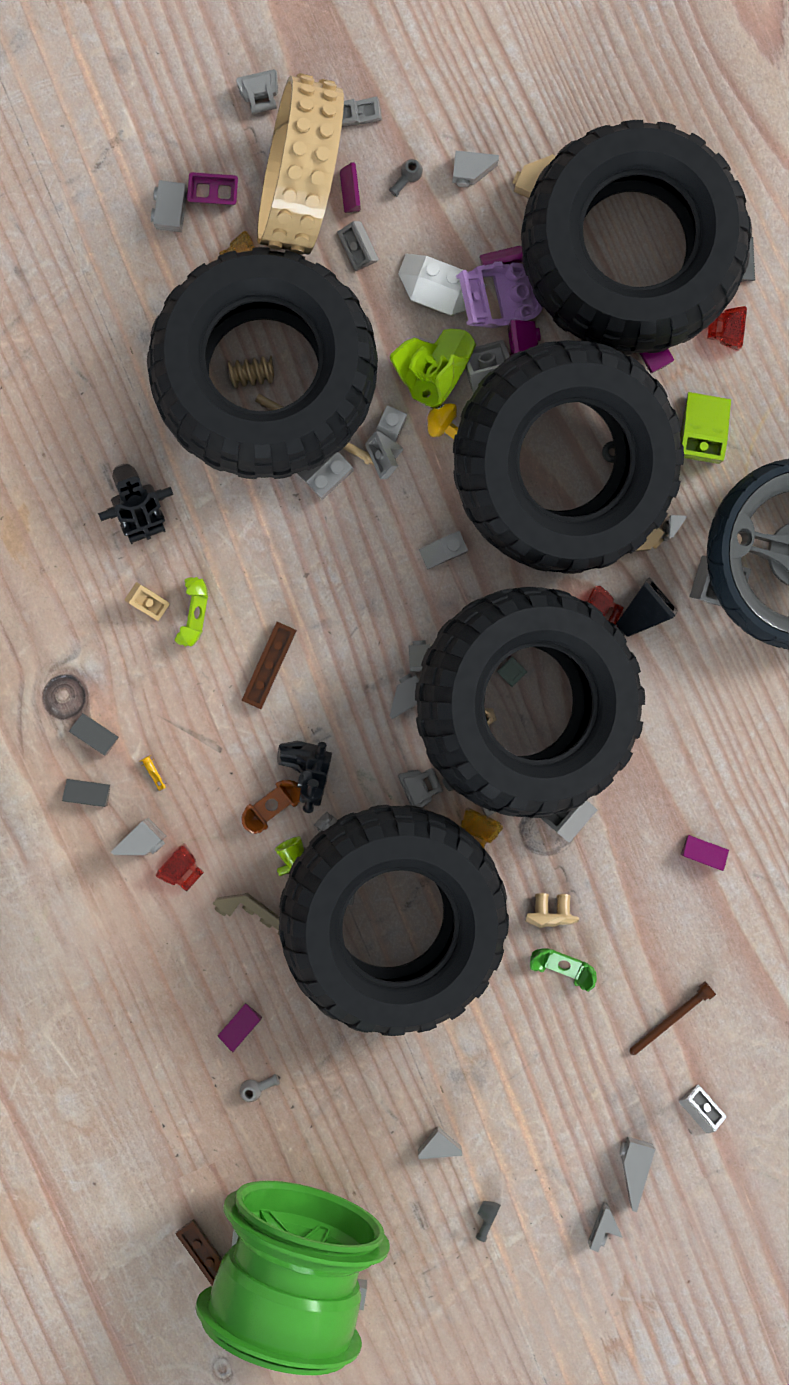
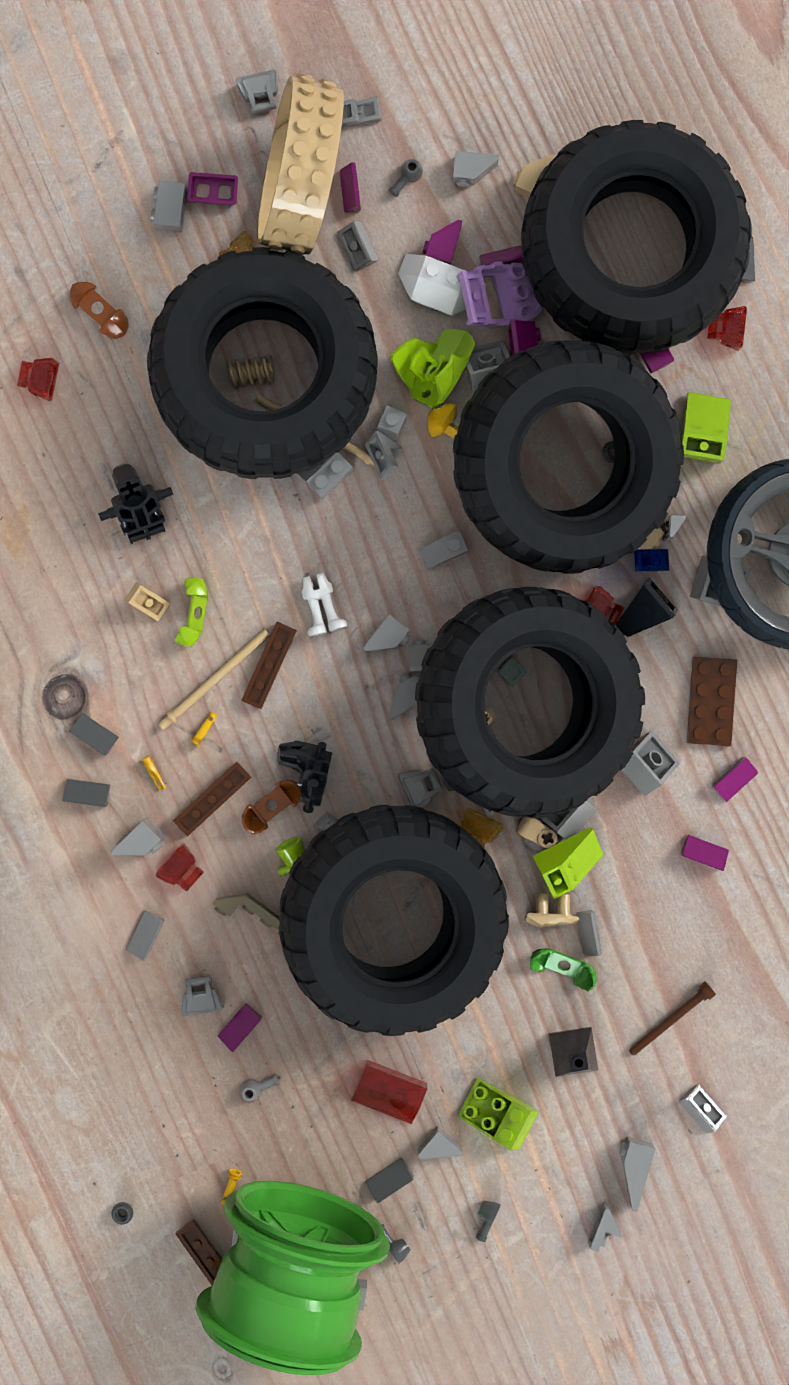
(42, 377): none -> clear red piece
(112, 322): none -> dark orange piece
(119, 1219): none -> dark grey plate
(145, 935): none -> light grey slope
(197, 739): none -> yellow piece
(200, 1001): none -> light grey piece
(212, 798): none -> reddish brown plate
(216, 677): none -> tan bar
(234, 1175): none -> yellow piece
(313, 596): none -> white piece
(388, 635): none -> light grey slope
(389, 1092): none -> clear red slope
(389, 1180): none -> dark grey slope
(398, 1248): none -> dark grey bar
(443, 243): none -> magenta slope
(498, 1114): none -> lime slope
(534, 829): none -> tan piece
(568, 861): none -> lime slope
(573, 1051): none -> black slope
(589, 933): none -> light grey slope
(650, 764): none -> light grey slope
(651, 560): none -> clear blue slope
(712, 701): none -> reddish brown plate
(735, 779): none -> magenta slope

